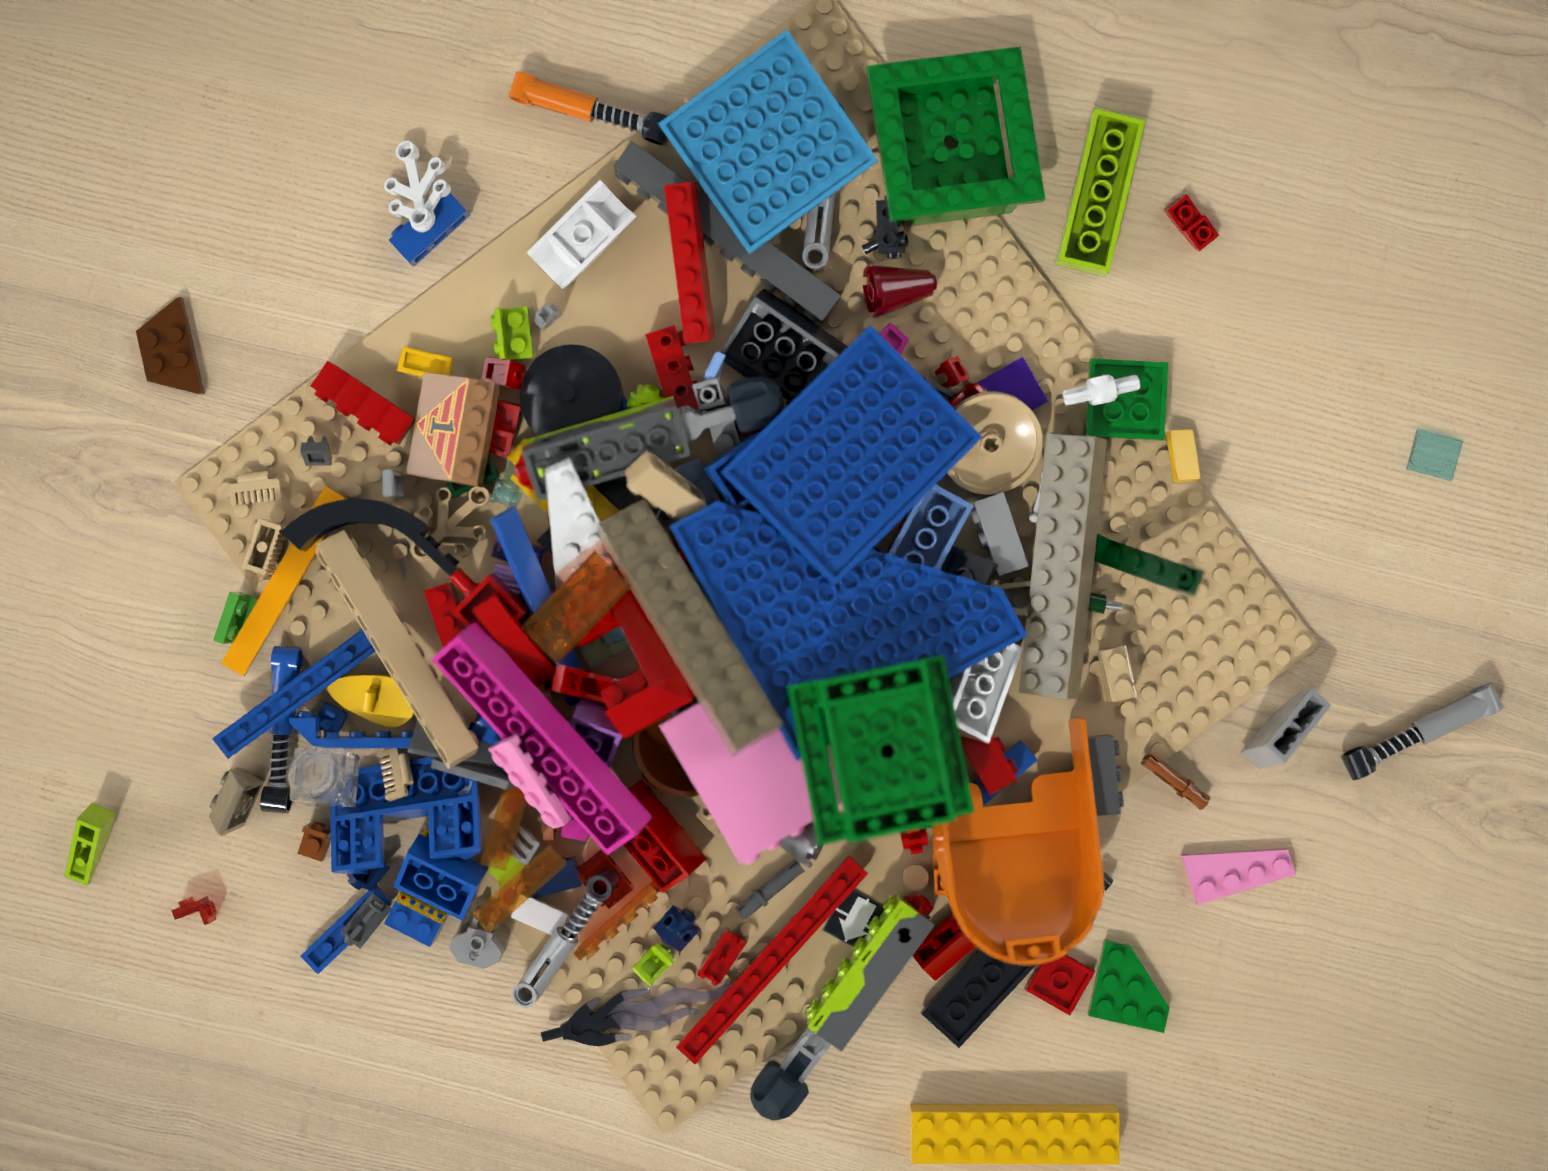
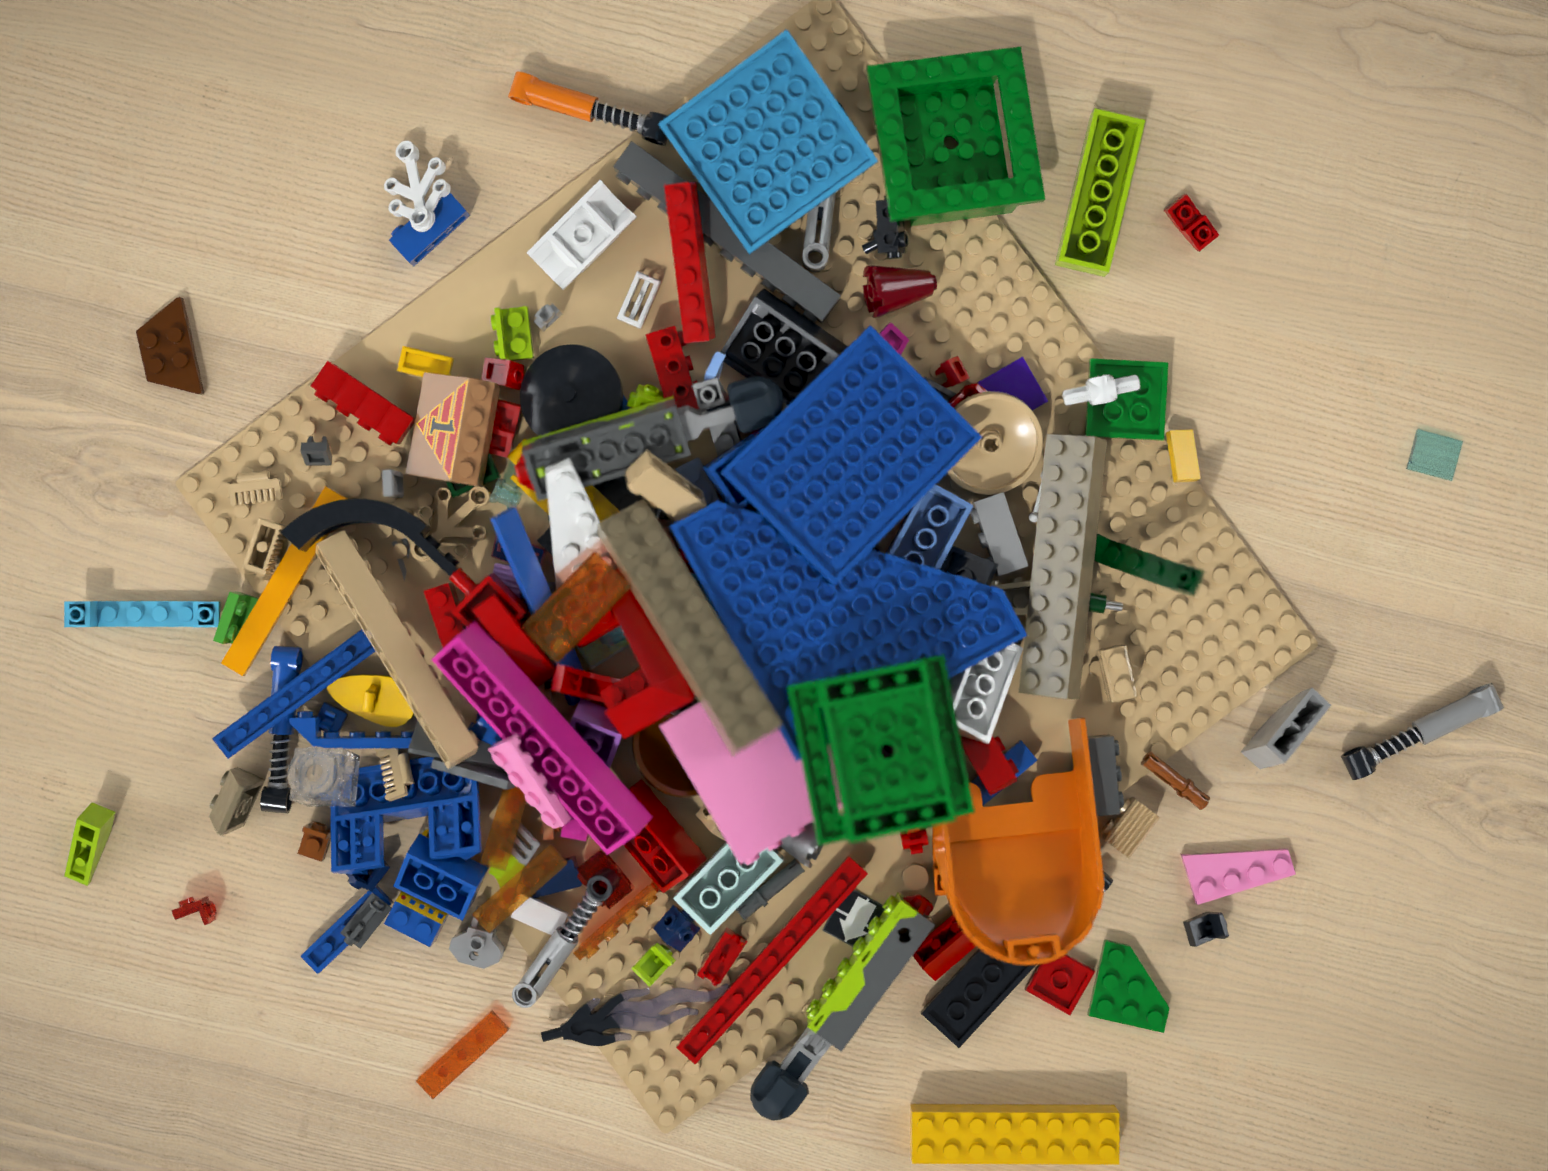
(141, 613): none -> medium azure slope
(462, 1054): none -> clear orange plate
(621, 316): none -> white tile
(723, 885): none -> light aqua brick
(1129, 827): none -> tan brick
(1205, 928): none -> black bracket

